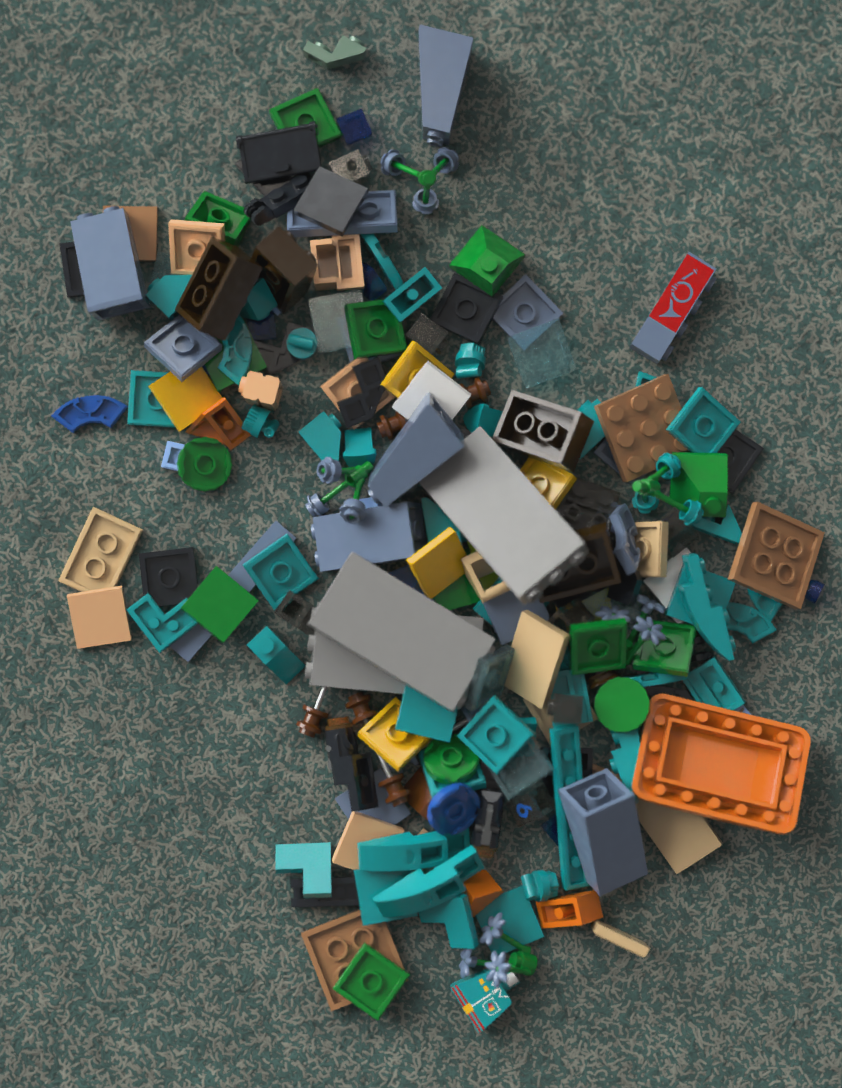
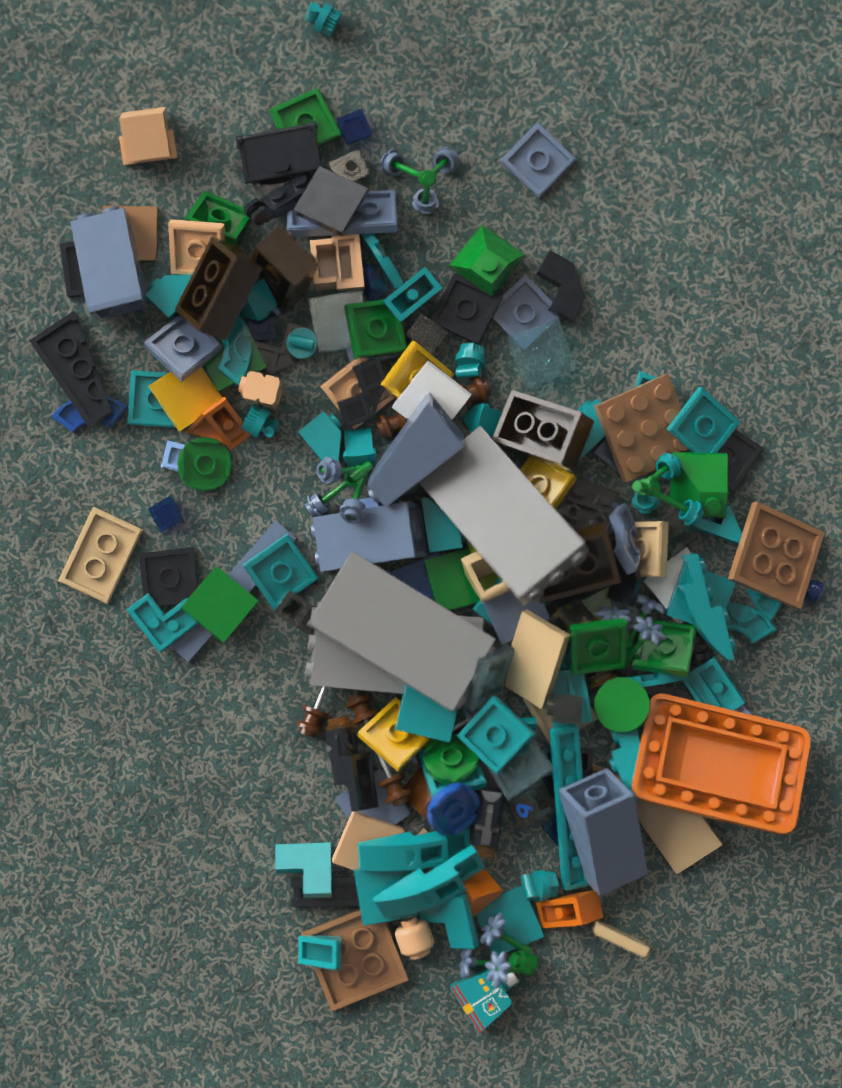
(72, 365): none -> black wing
(99, 617): light nougat tile -> none
(146, 136): none -> light nougat plate
(166, 514): none -> clear blue slope
(276, 655): teal slope -> none
(320, 951): none -> teal slope
(325, 18): none -> teal piece
(346, 52): sand green slope -> none
(371, 981): green tile -> none
(414, 937): none -> light nougat head
(438, 563): yellow tile -> none
(443, 71): sand blue slope -> none
(538, 160): none -> sand blue tile
(563, 275): none -> black tile
(673, 308): brick -> none

